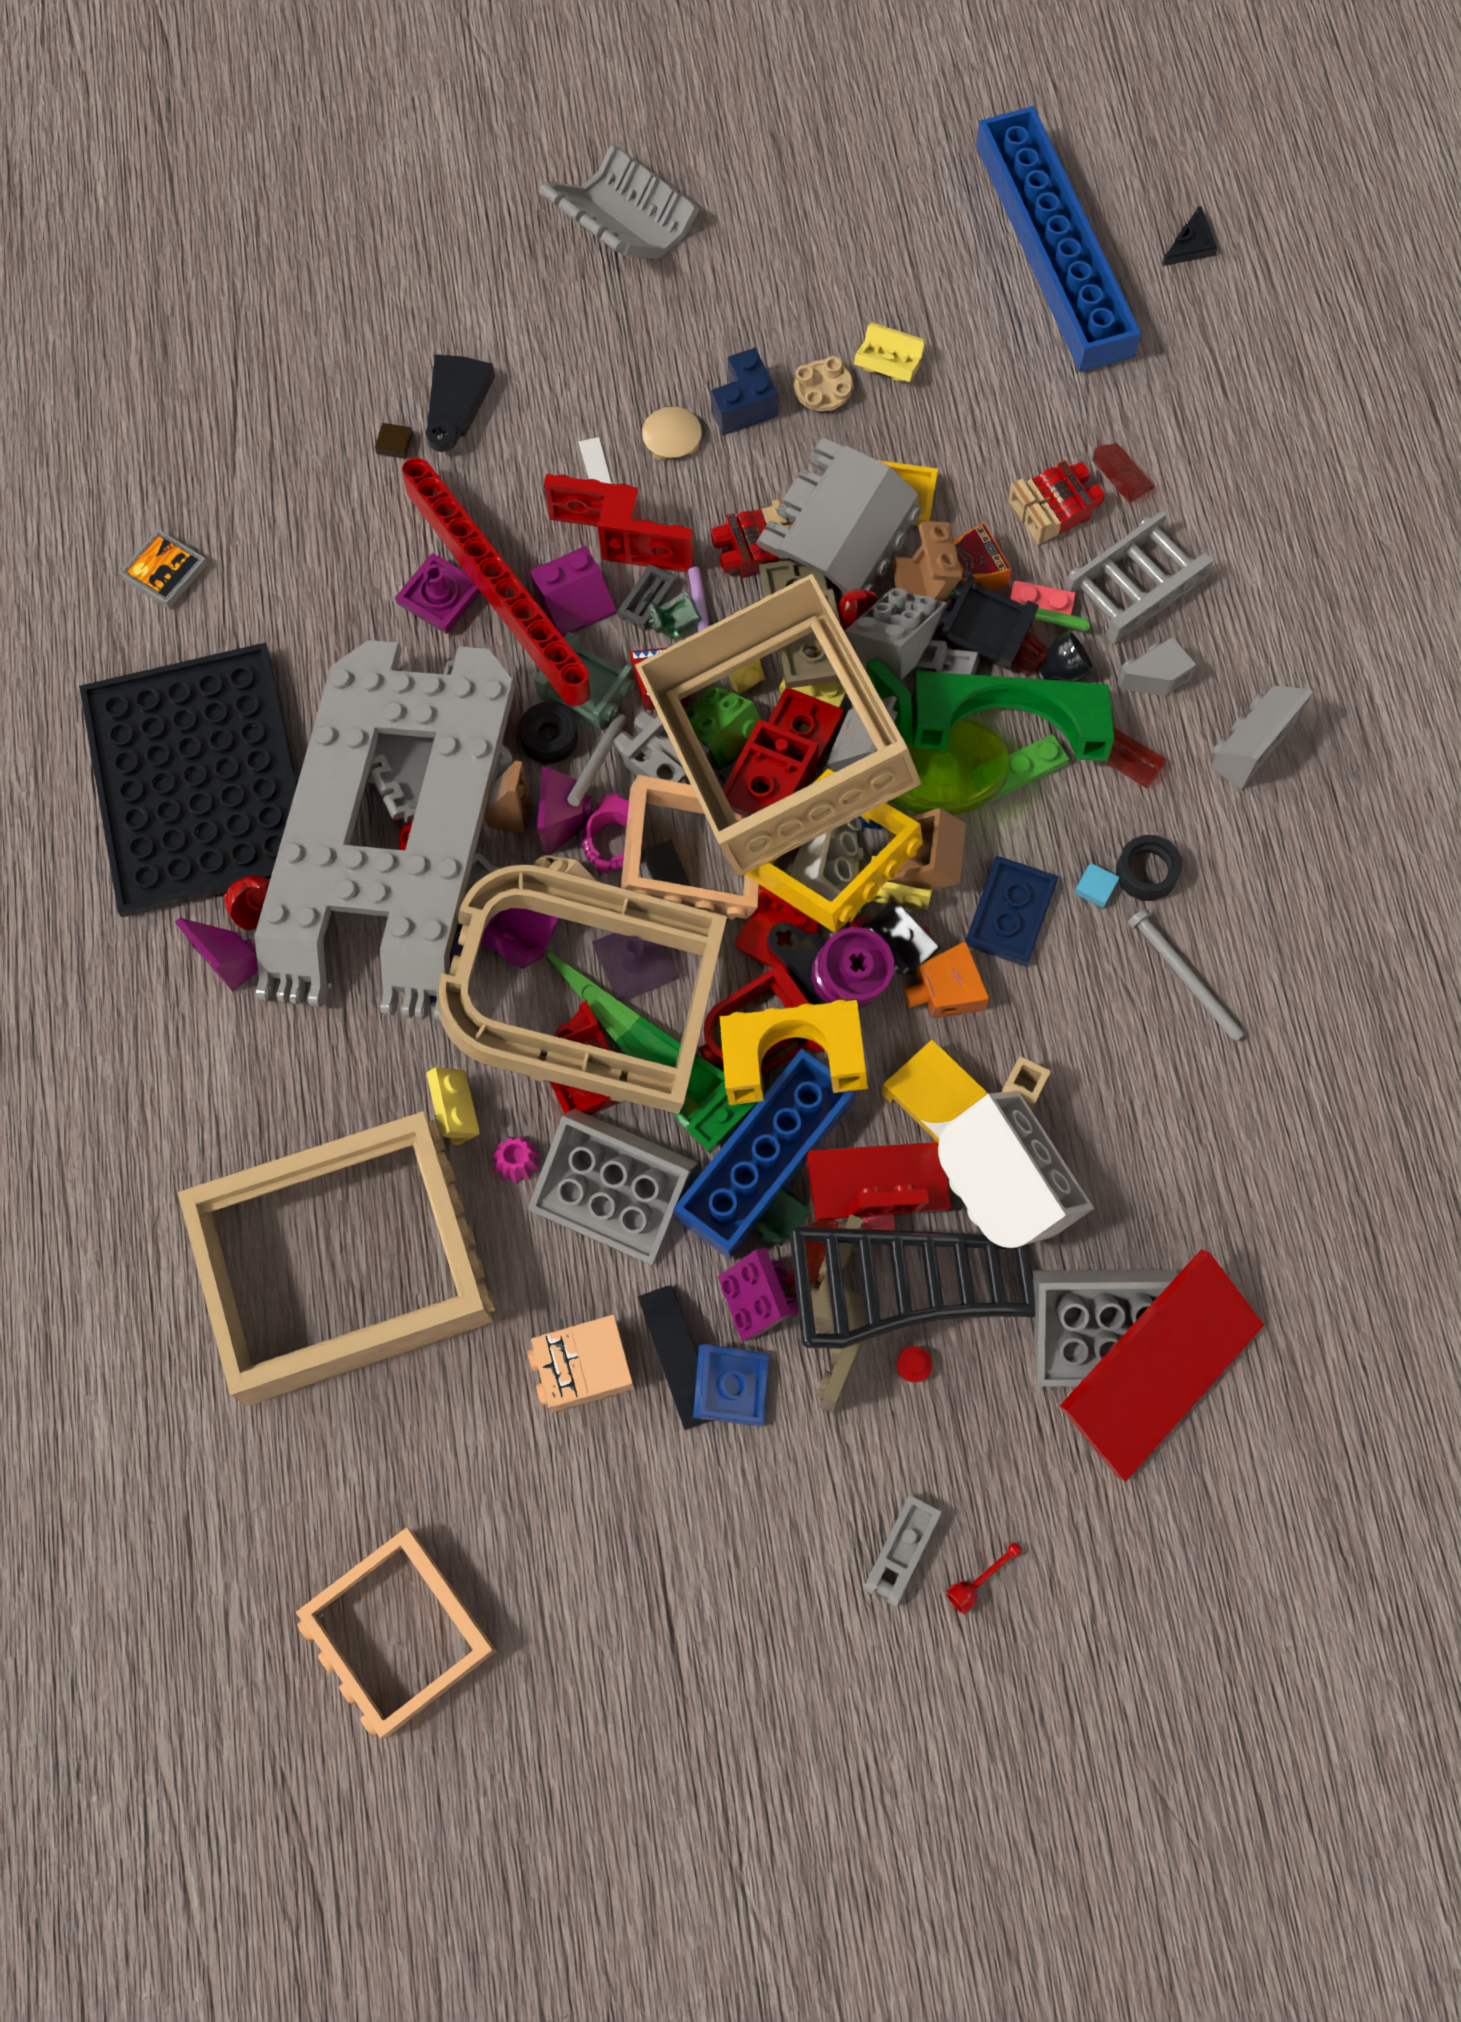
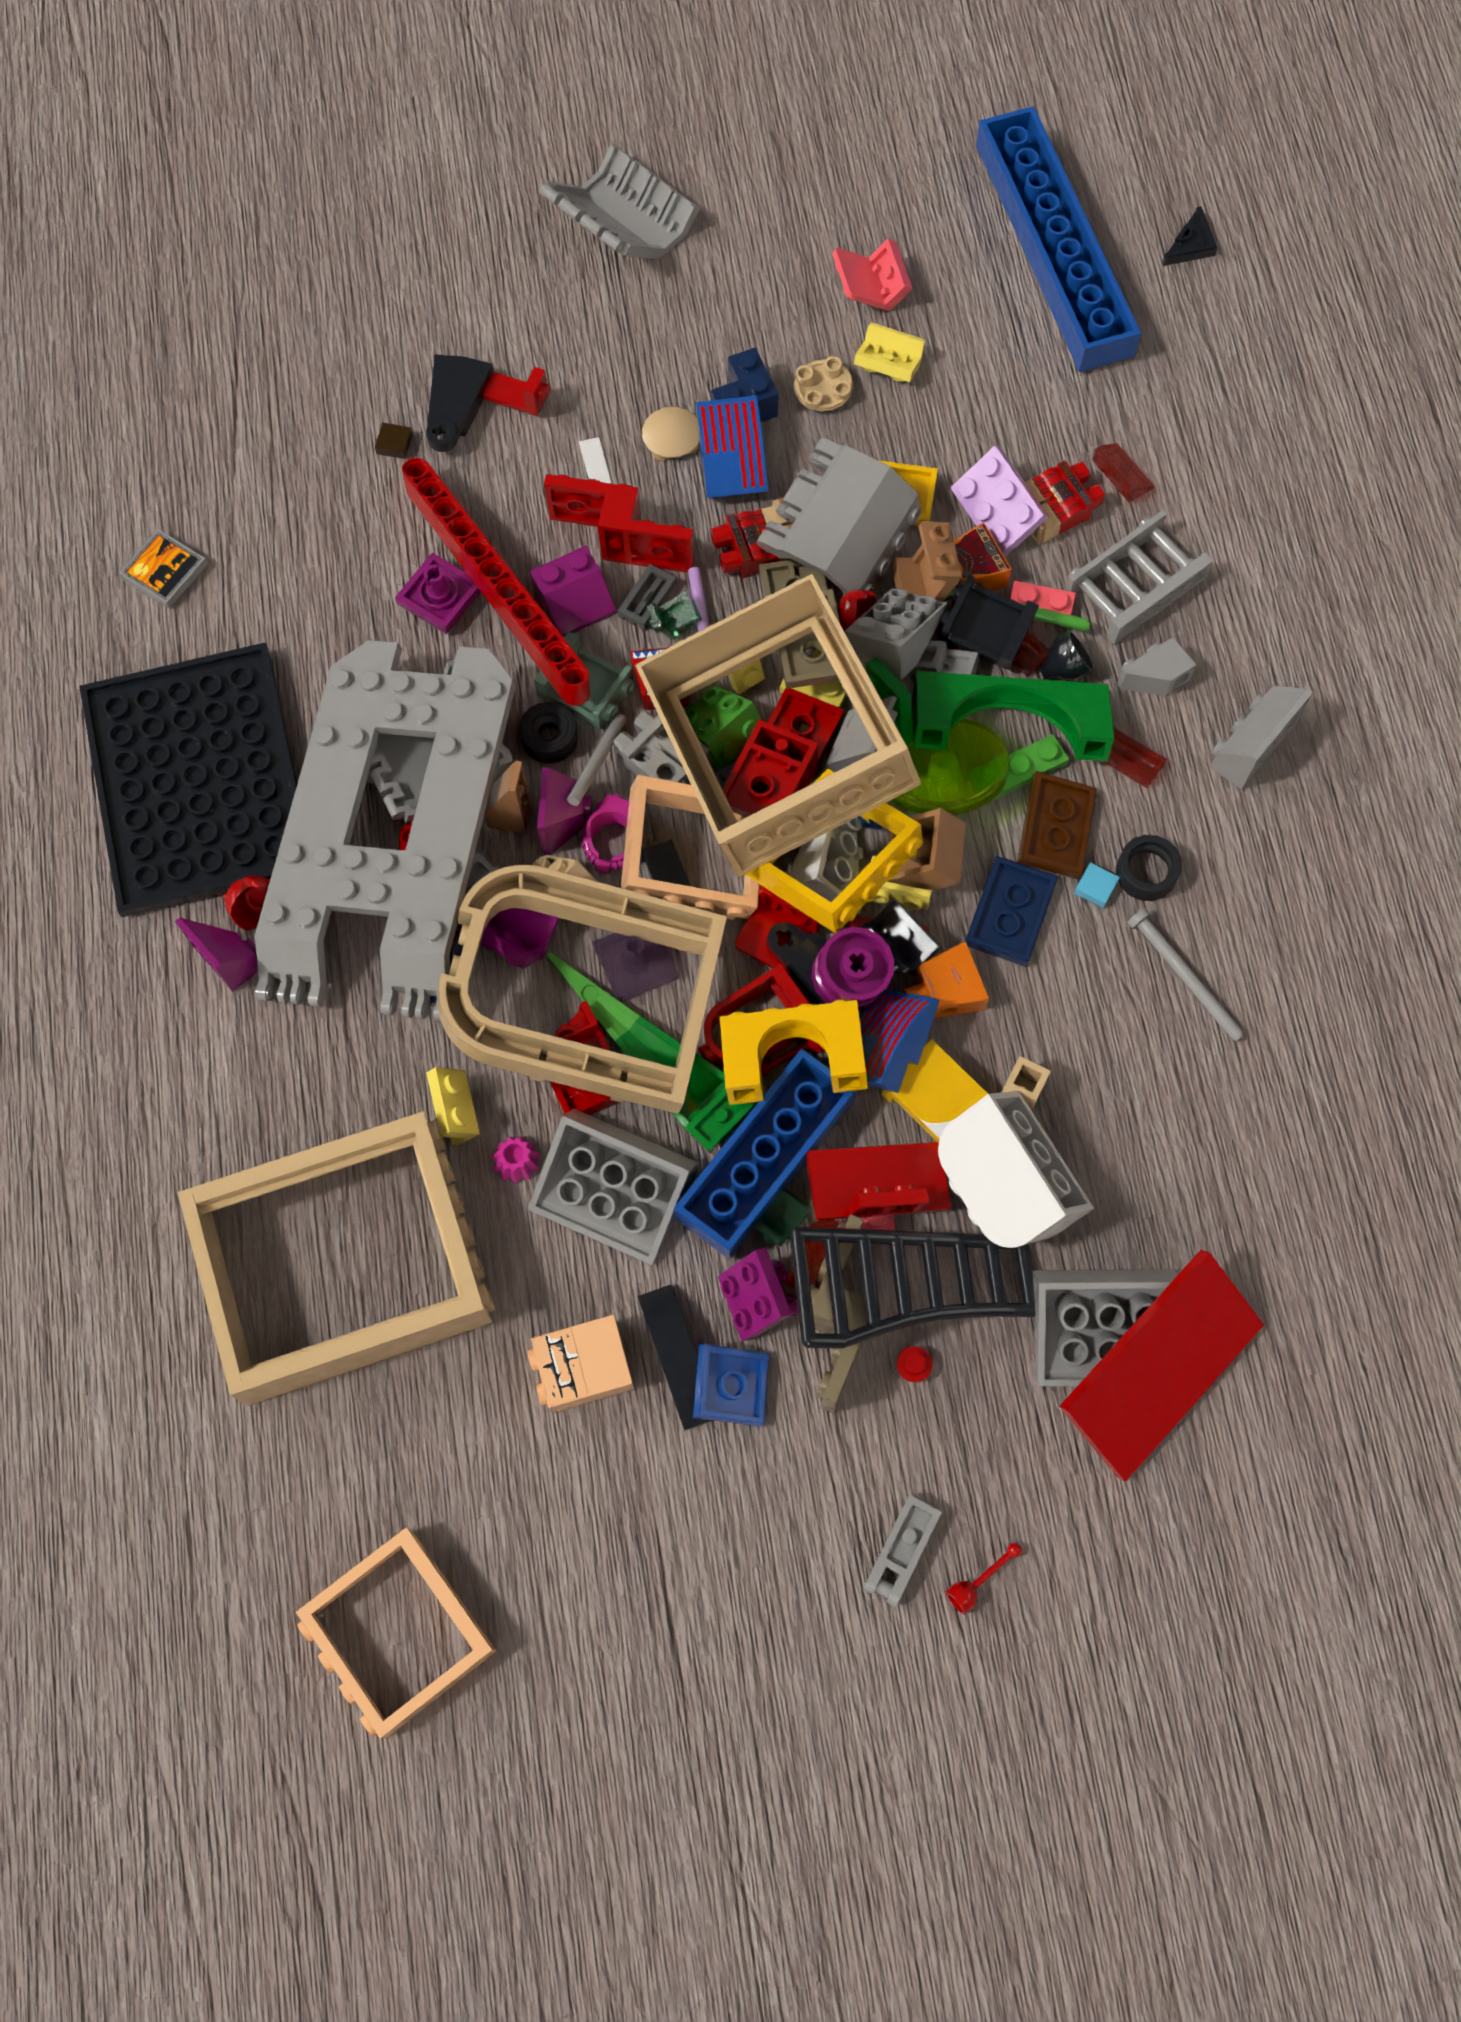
(519, 394): none -> red bracket
(731, 446): none -> slope
(874, 280): none -> coral bracket
(895, 1035): none -> blue slope
(1001, 499): none -> lavender plate
(1057, 825): none -> reddish brown tile

